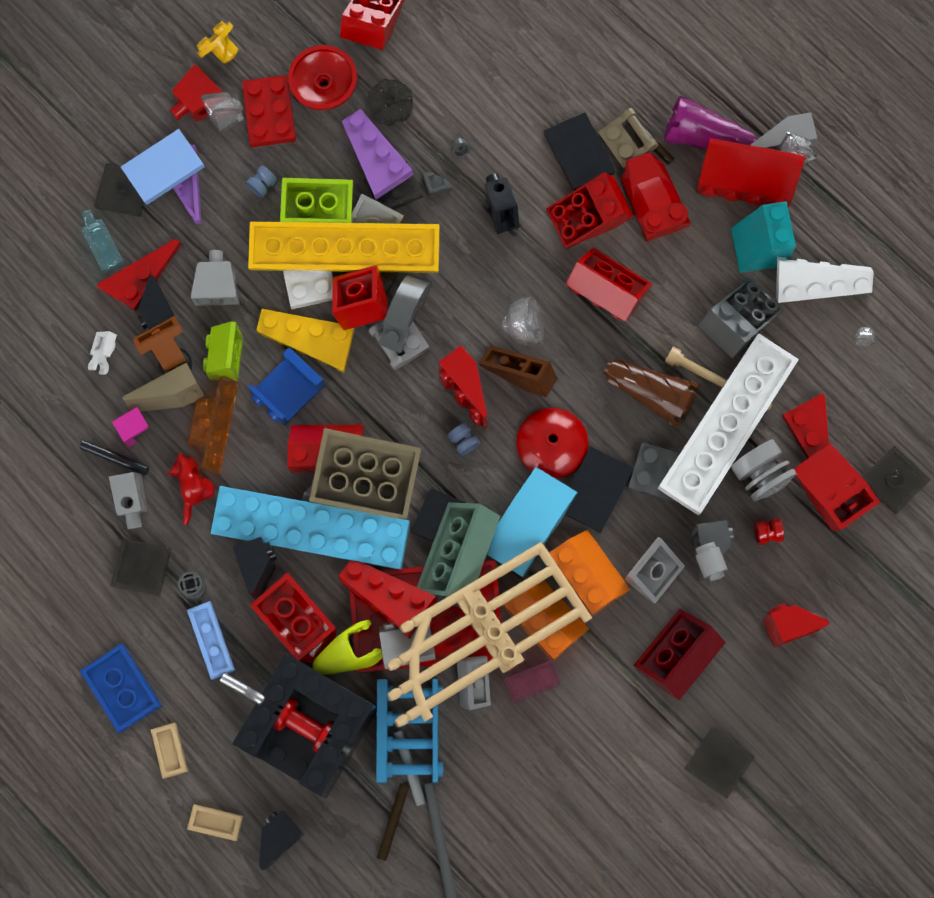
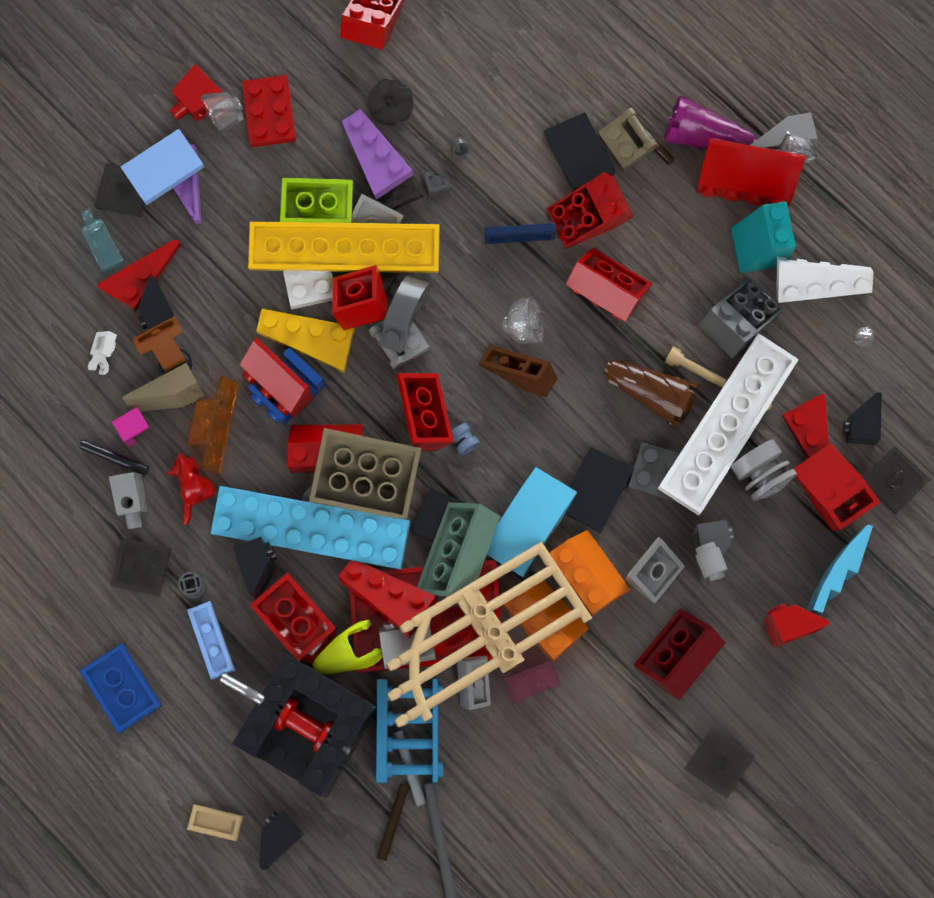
(169, 750): tan tile -> none
(215, 282): light grey torso -> none
(219, 43): yellow plate -> none
(224, 351): lime slope -> none
(261, 181): sand blue wheel -> none
(275, 379): none -> slope
(319, 66): red dish -> none
(425, 410): none -> red slope
(461, 375): red slope -> none
(501, 203): black torso -> none
(520, 233): none -> dark blue tile
(555, 458): red dish -> none
(653, 197): red slope -> none
(768, 531): red wheel -> none
(842, 568): none -> medium azure slope
(865, 423): none -> black slope

